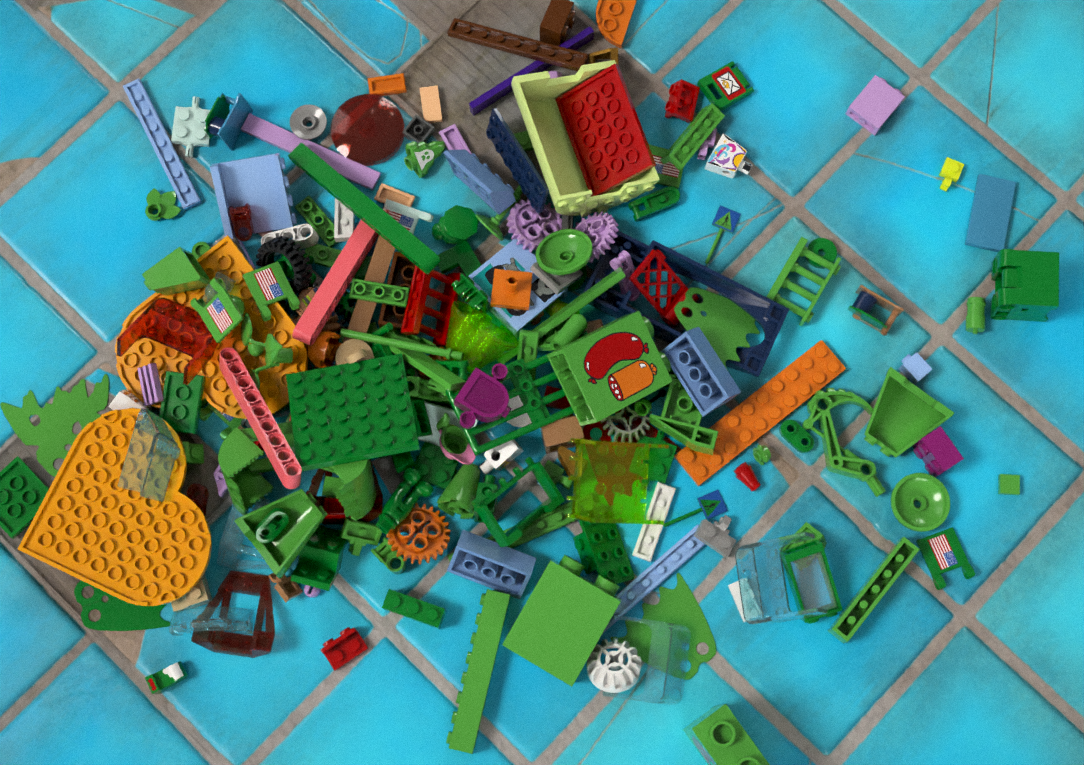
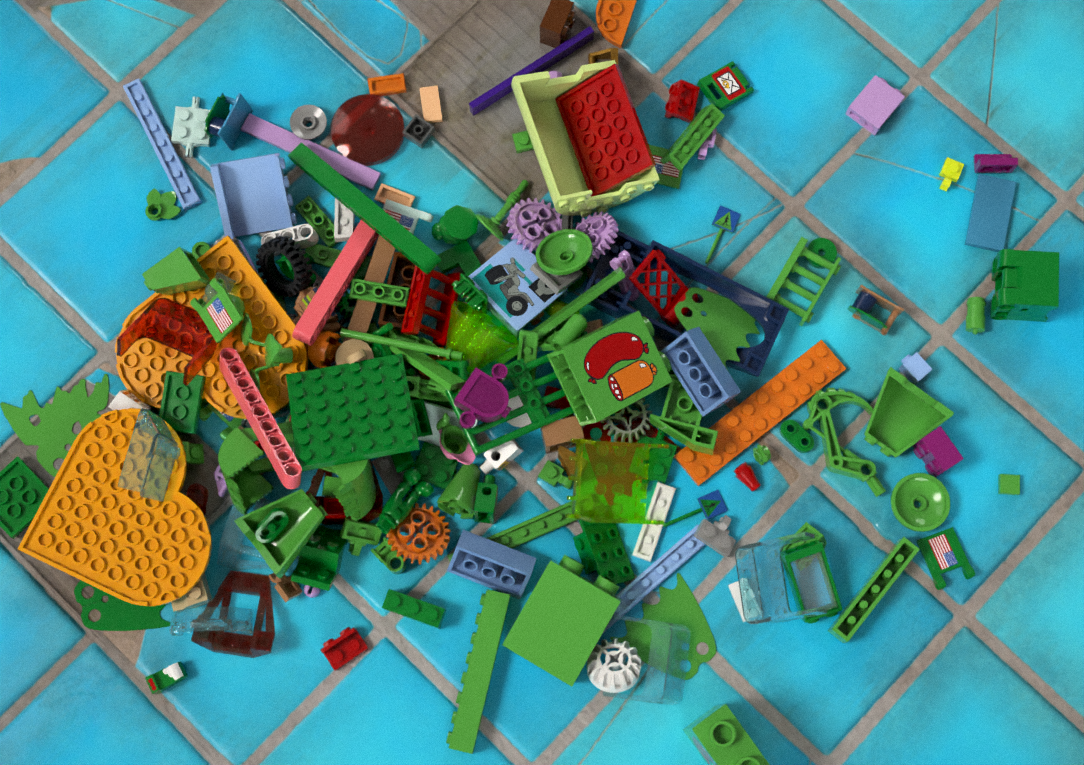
(150, 384): lavender tile -> none
(240, 220): clear red piece -> none
(255, 350): bright green hinge -> none
(268, 287): bright green flag -> none
(422, 156): bright green rock -> none
(453, 138): lavender tile -> none
(480, 179): medium blue slope -> none
(511, 289): orange tile -> none
(517, 45): reddish brown tile -> none
(517, 161): dark blue bracket -> none
(554, 500): green hinge -> none
(644, 406): bright green hinge -> none
(654, 202): green plate -> none
(728, 158): torso -> none
(994, 163): none -> magenta bracket

